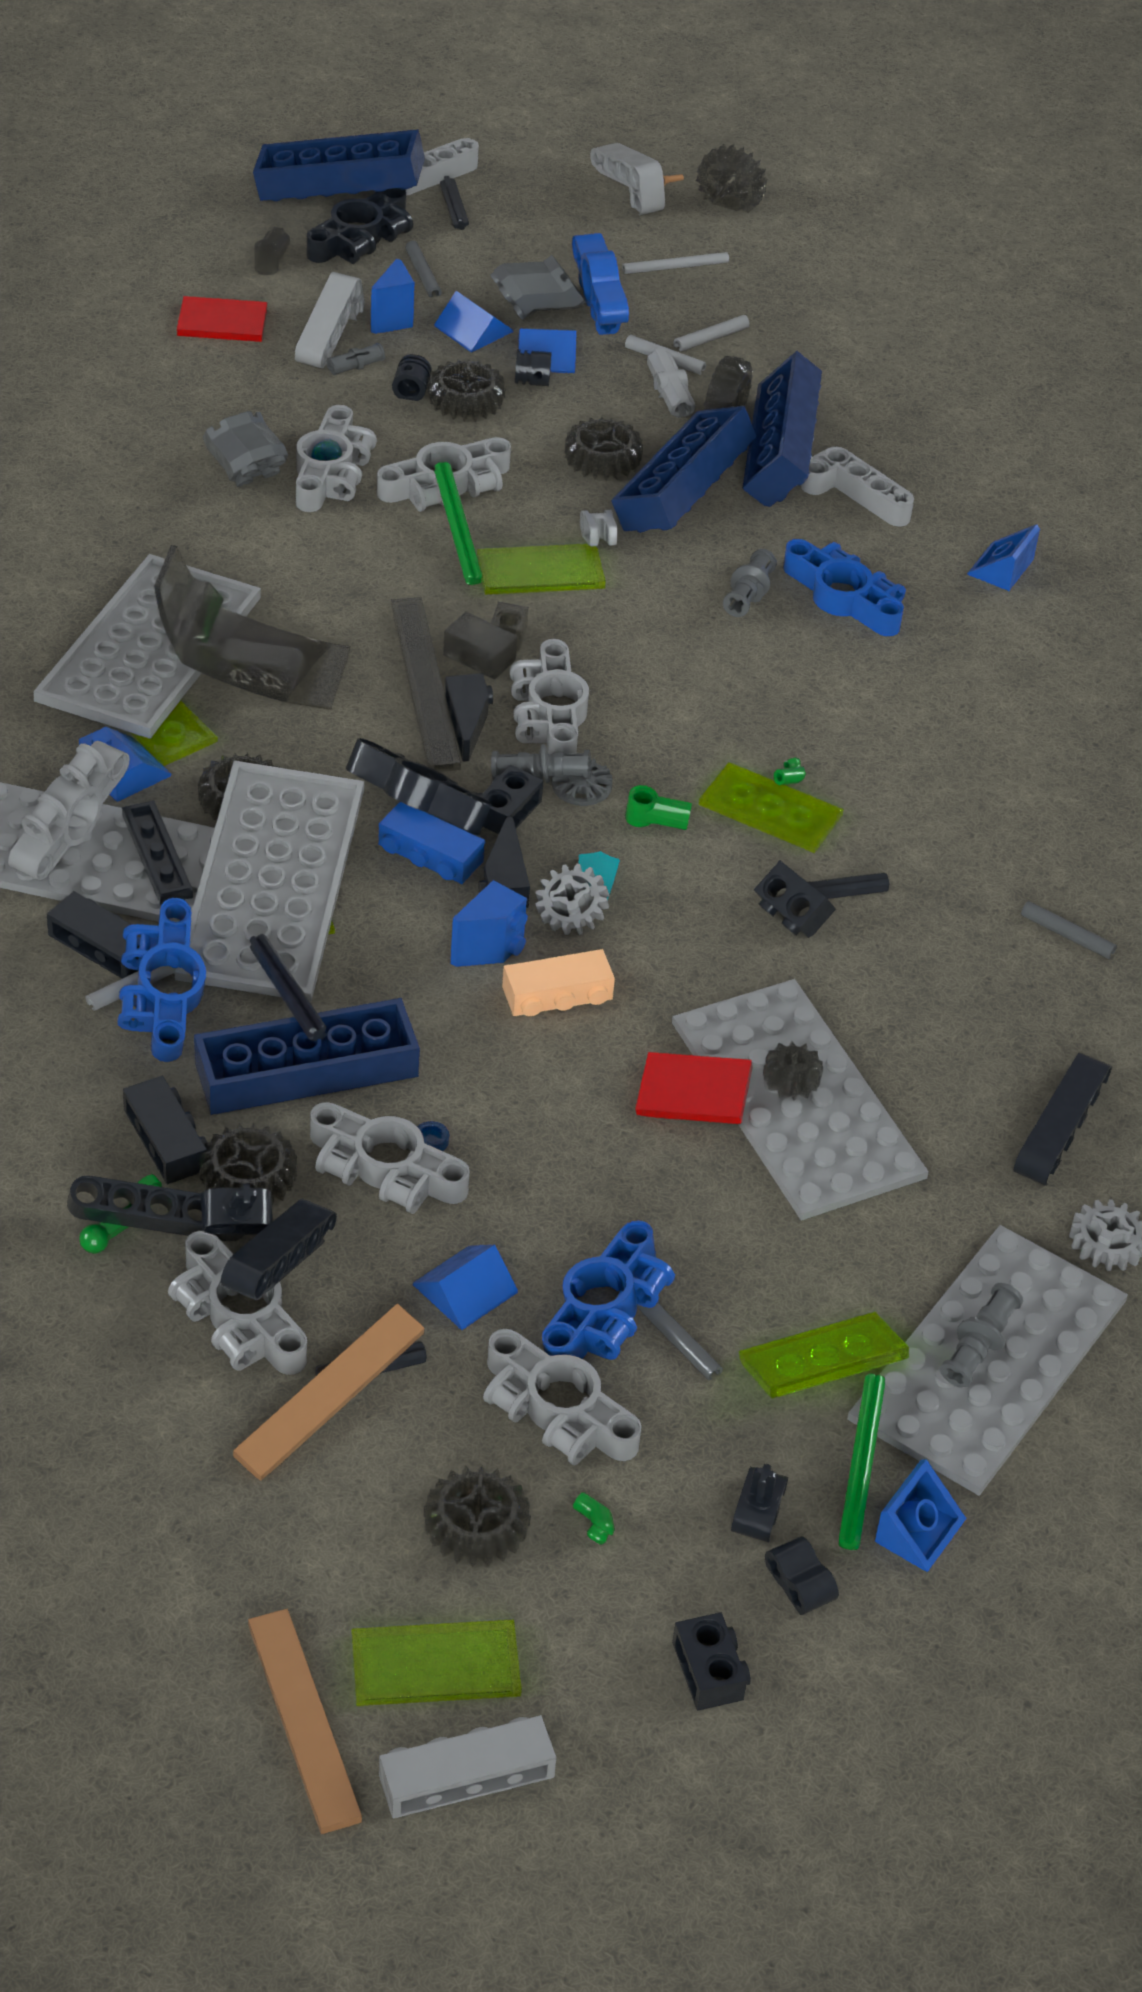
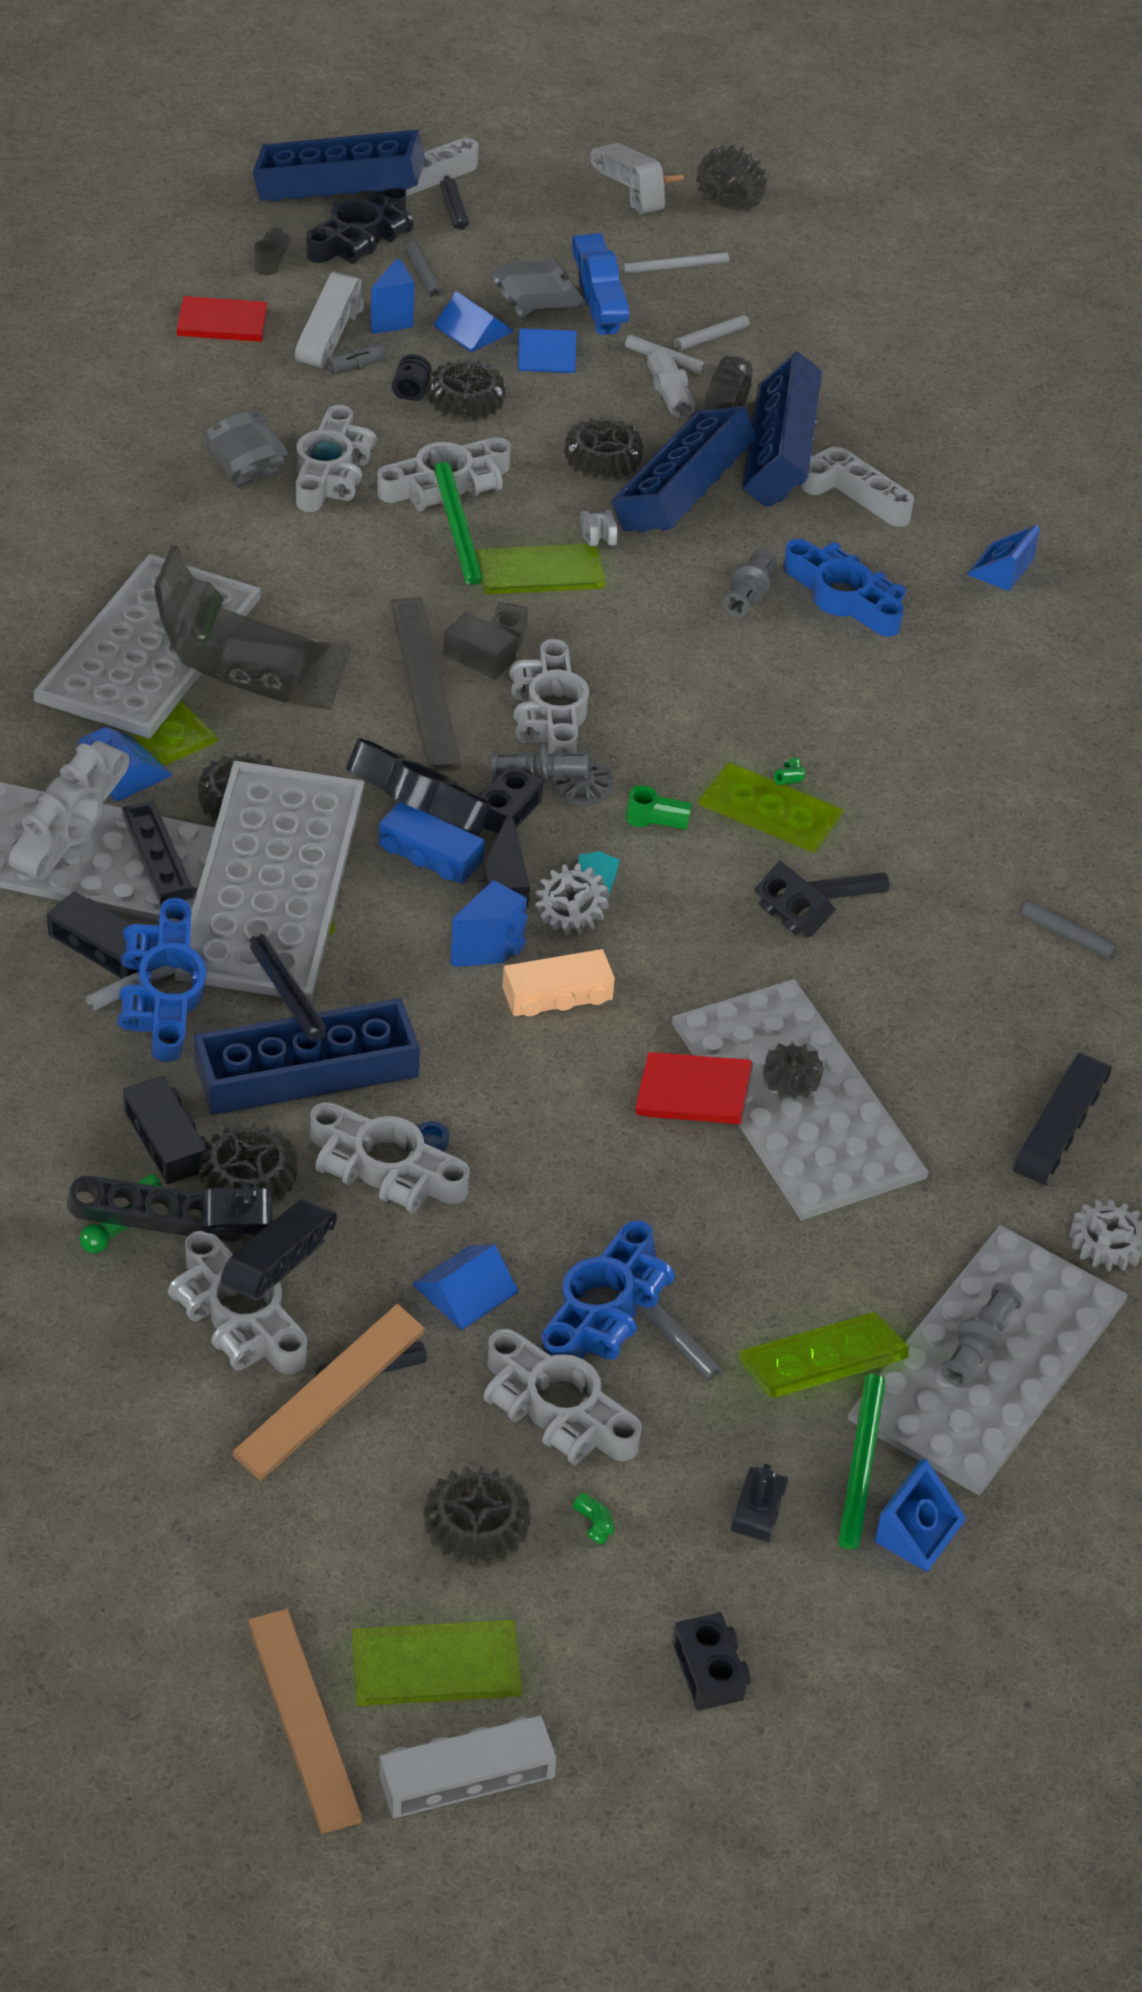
(468, 708): black slope -> none
(533, 367): black piece -> none
(801, 1575): black axle -> none

